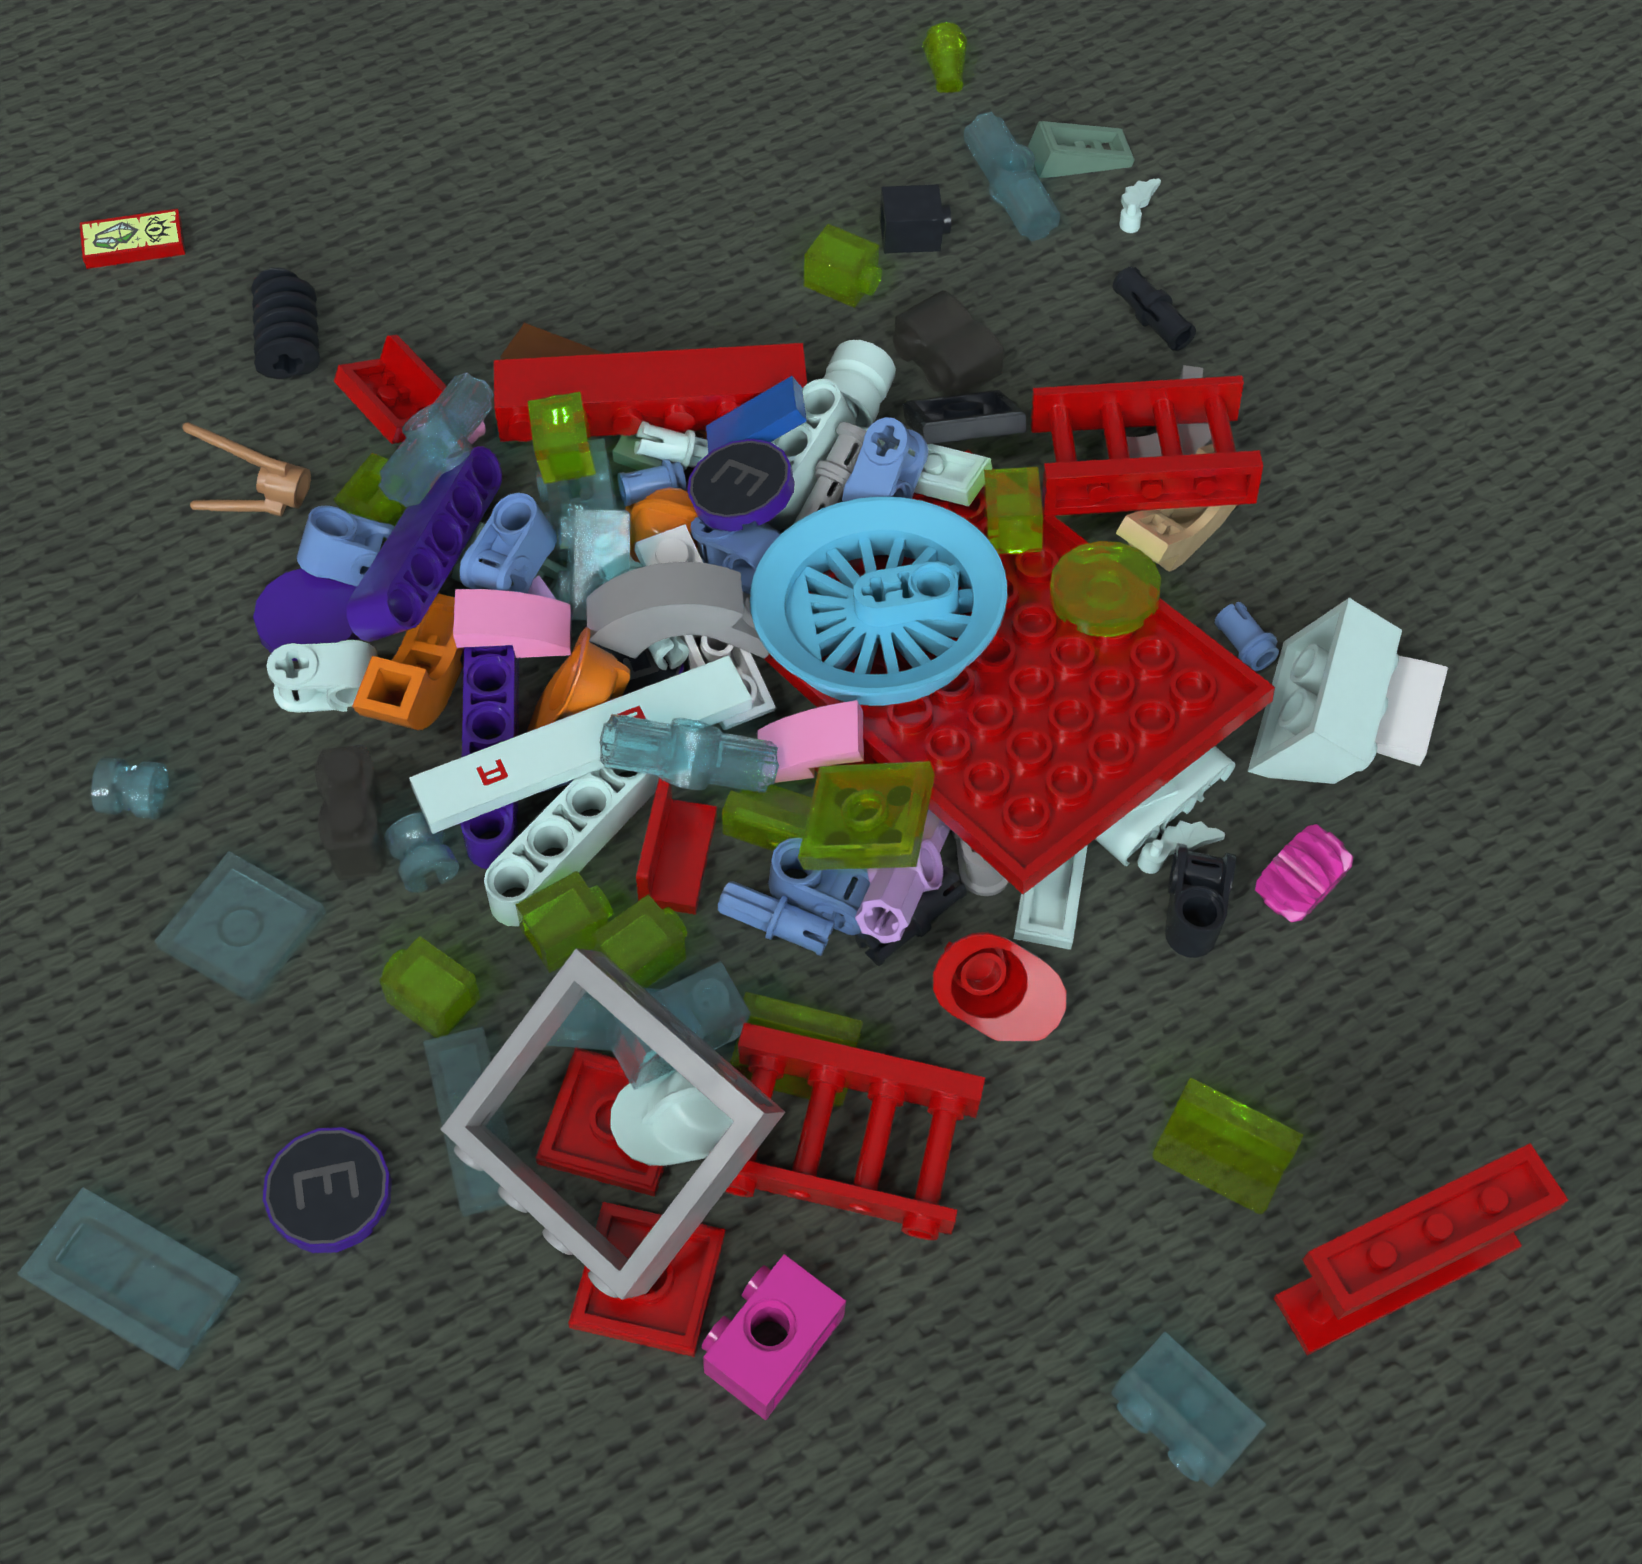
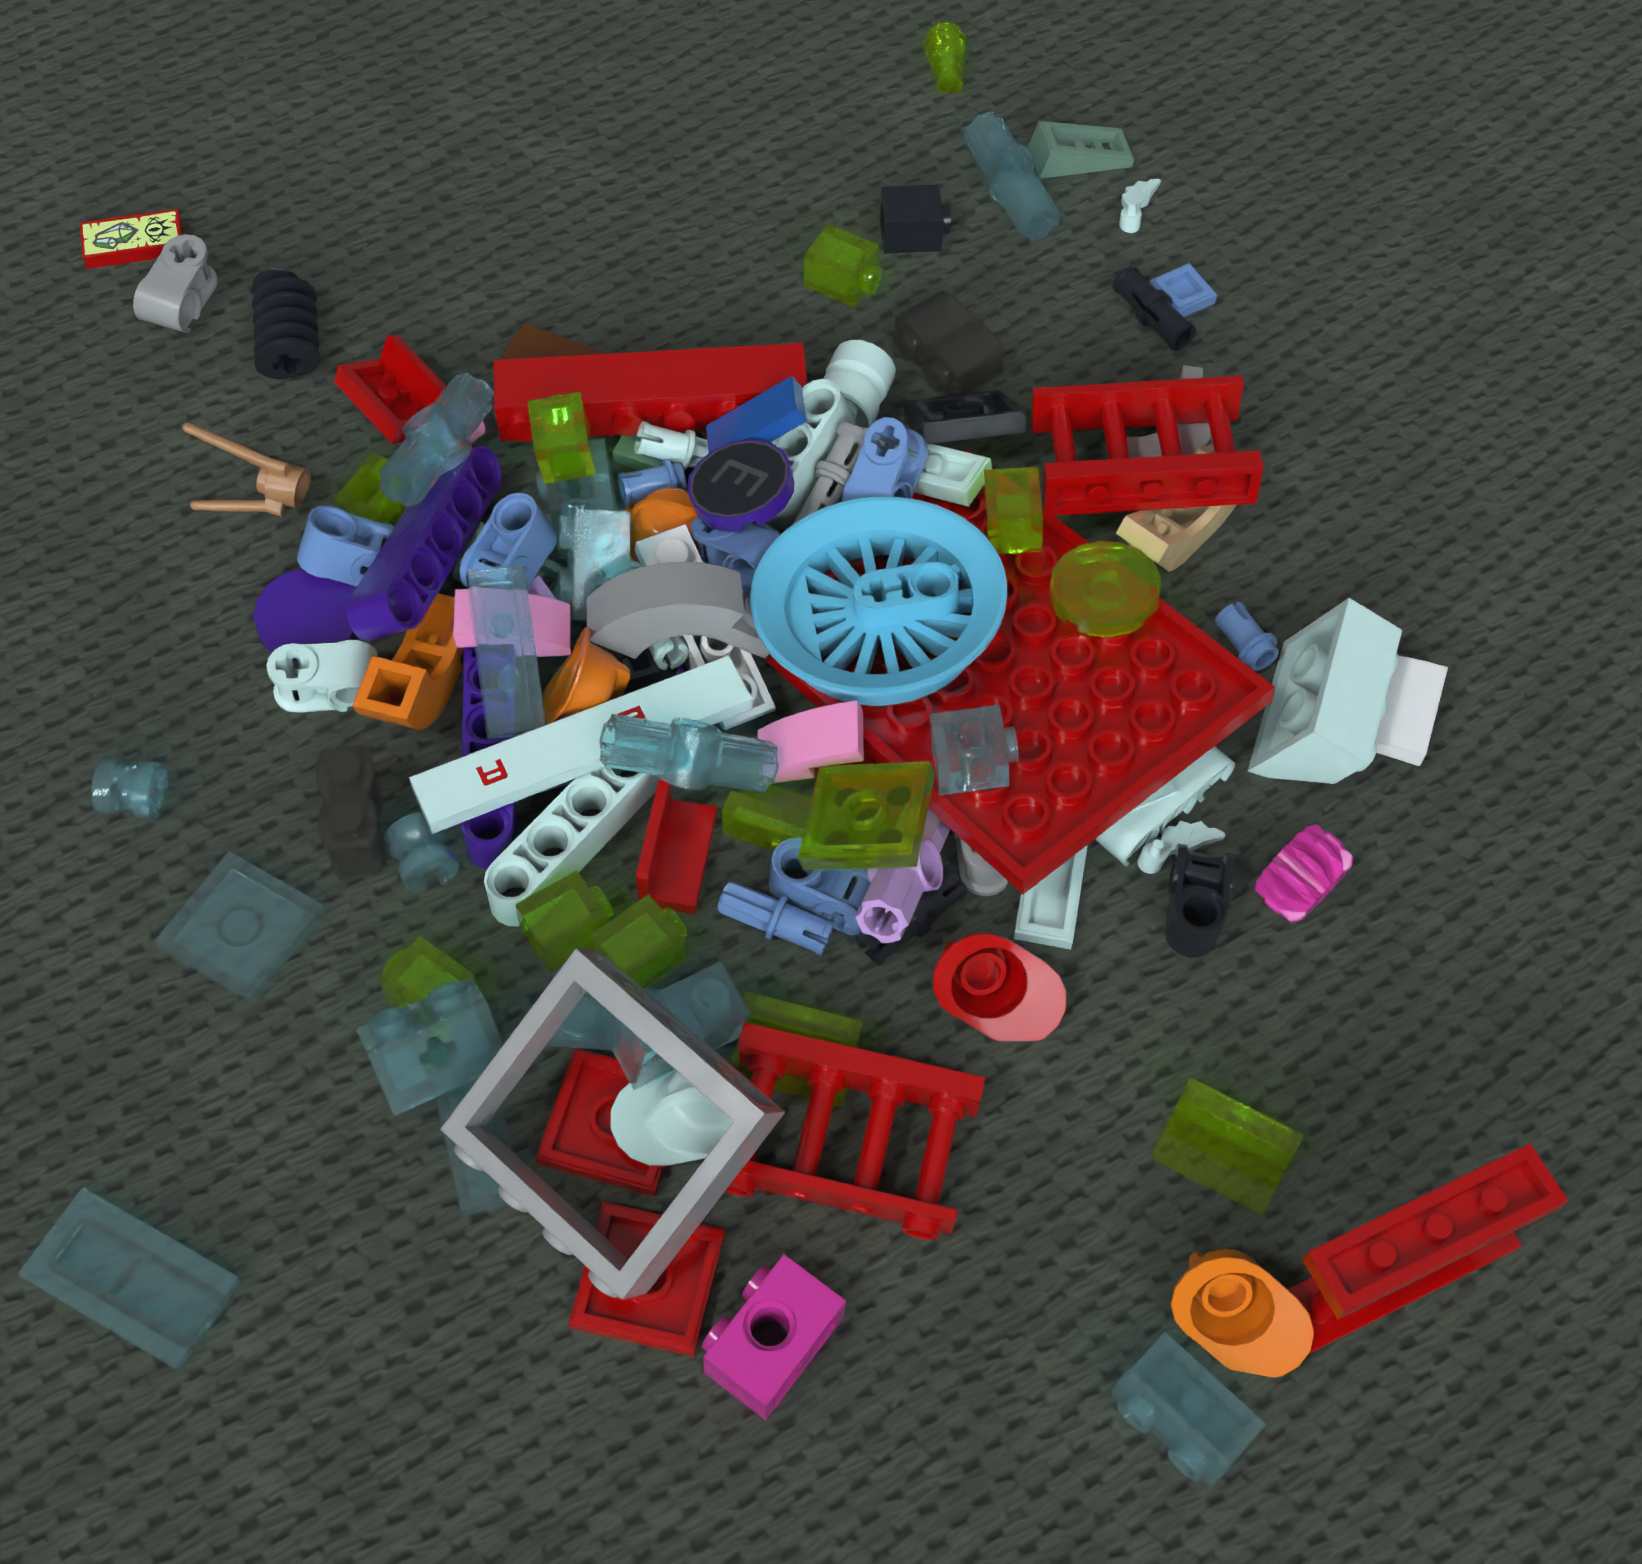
(176, 284): none -> light grey piece
(327, 1190): black tile -> none
(418, 1072): none -> clear light blue brick
(505, 651): none -> clear light blue tile
(965, 769): none -> clear light blue brick
(1186, 289): none -> medium blue tile
(1241, 1314): none -> orange piece

